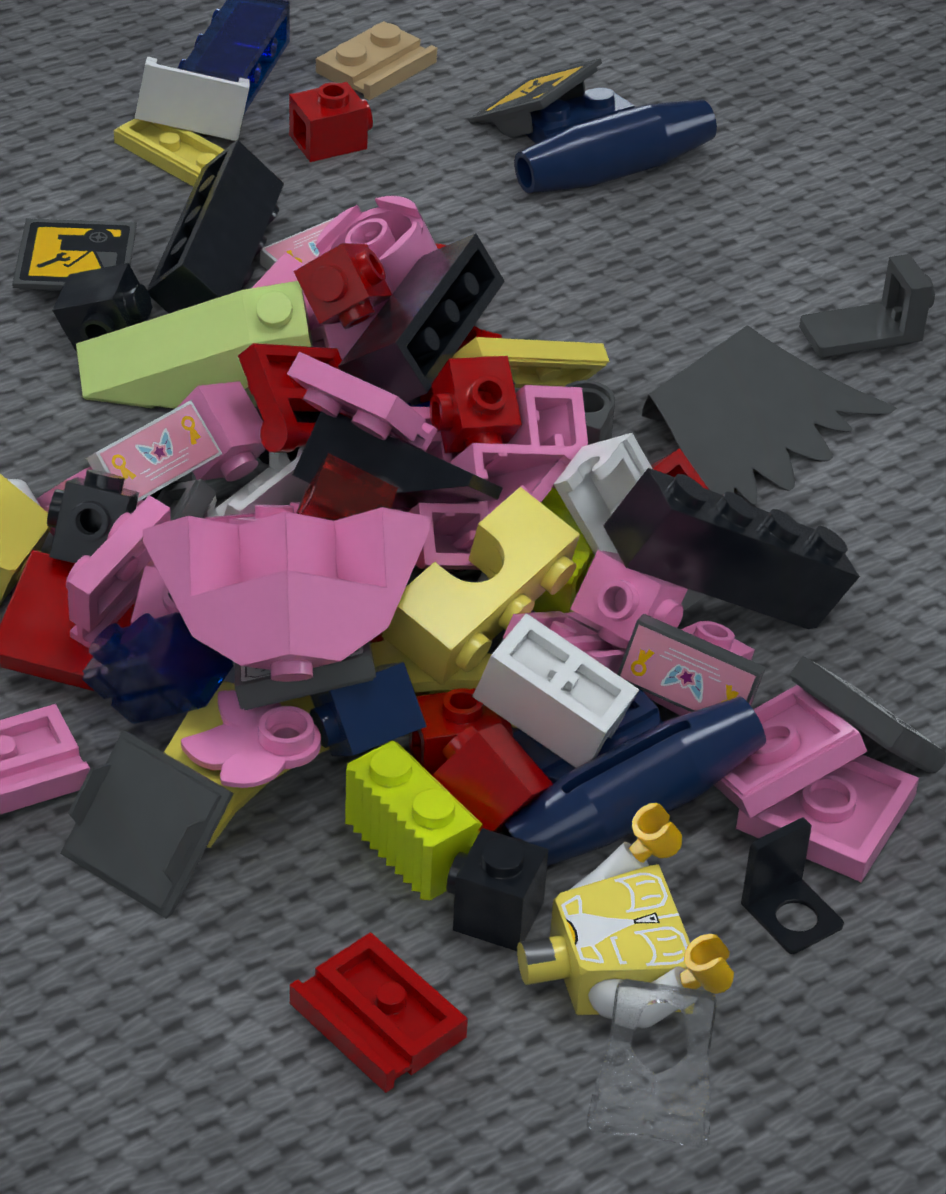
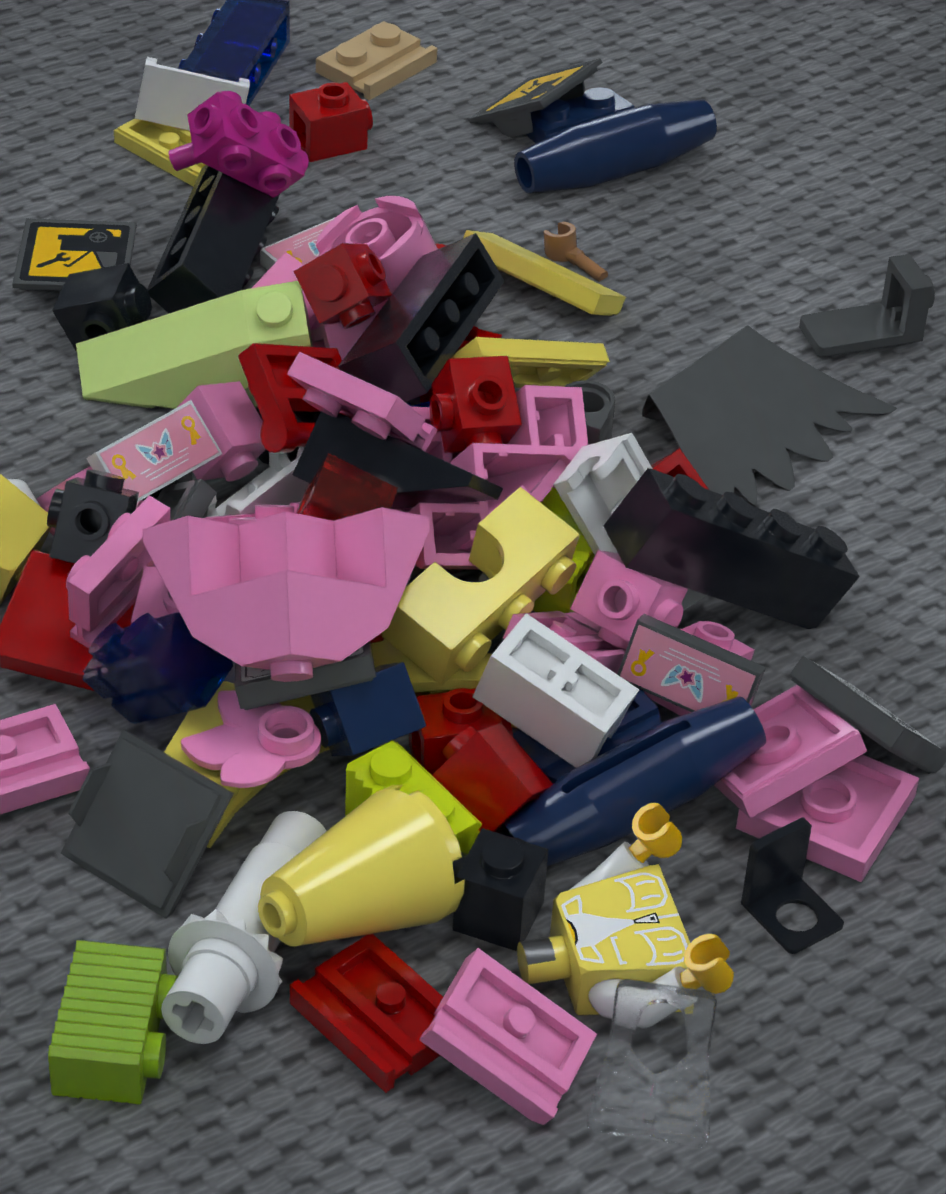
(110, 1023): none -> lime brick
(229, 956): none -> white gear
(242, 144): none -> dark pink brick
(367, 874): none -> light yellow cone
(508, 1037): none -> bright pink plate
(550, 276): none -> light yellow tile
(564, 248): none -> medium nougat hand

